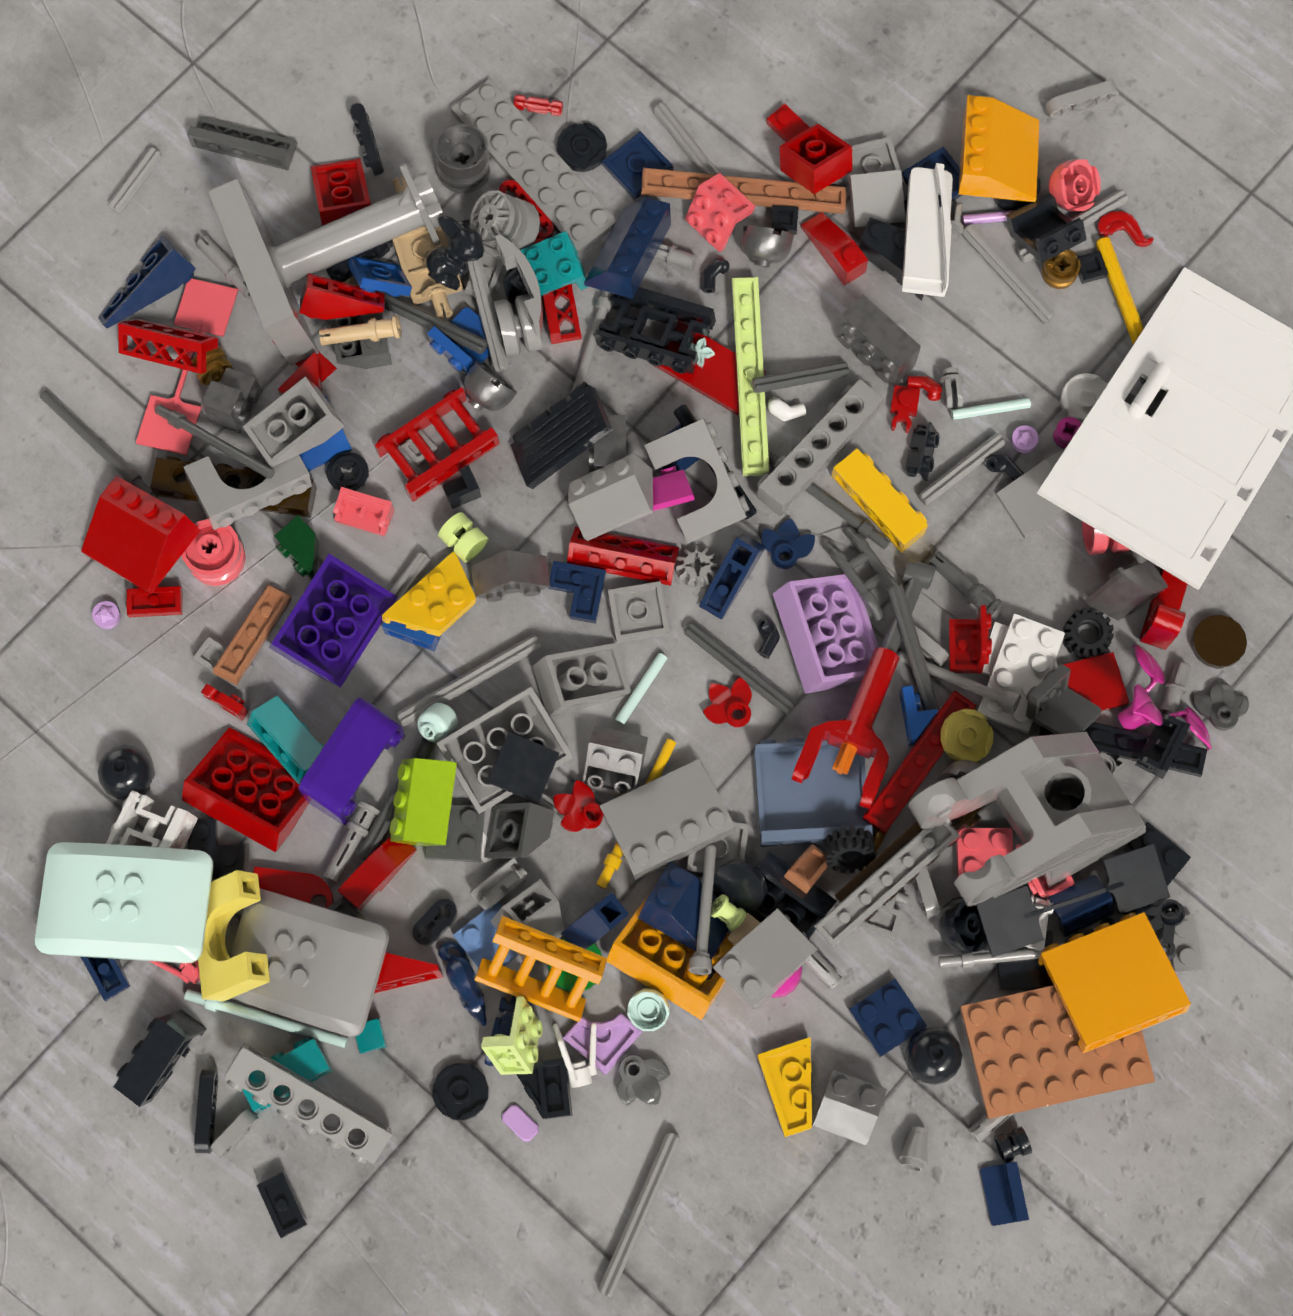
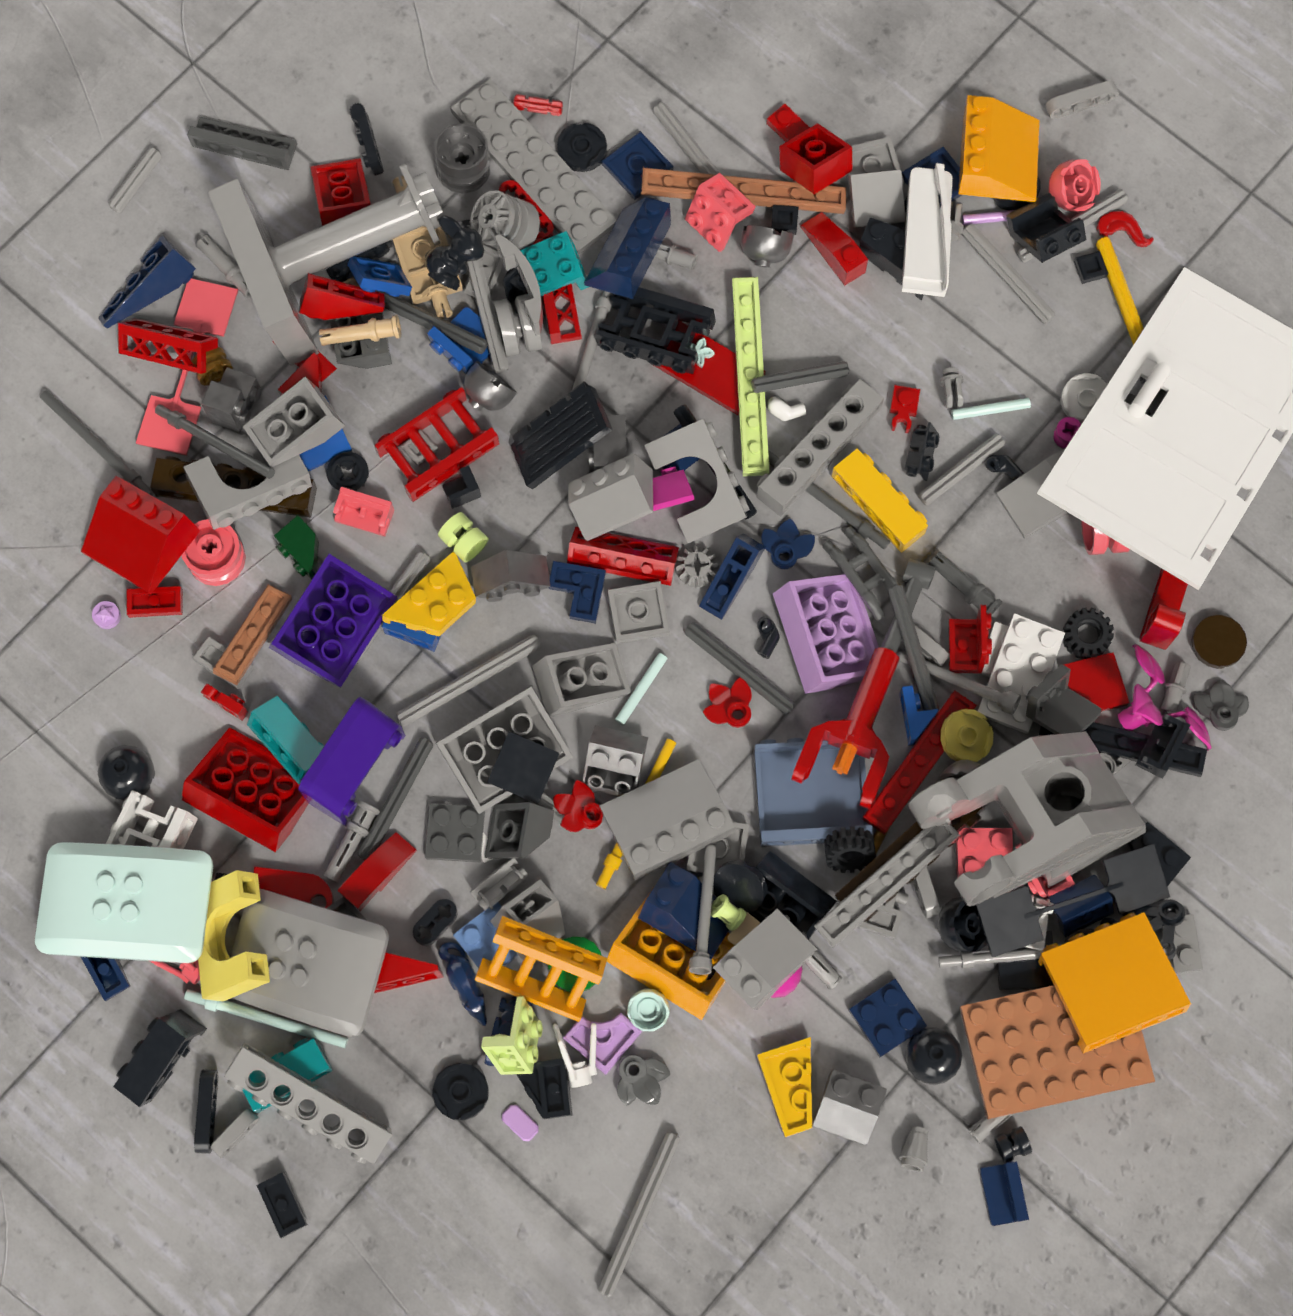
(225, 857): black plate -> none
(372, 1037): teal slope -> none
(423, 802): lime slope -> none
(437, 722): light aqua head -> none
(595, 922): dark blue slope -> none
(716, 266): black arm -> none
(807, 868): nougat tile -> none
(878, 341): flat silver brick -> none
(927, 383): red arm -> none
(1024, 439): lavender tile -> none
(1061, 279): pearl gold wheel -> none
(1127, 590): flat silver slope -> none

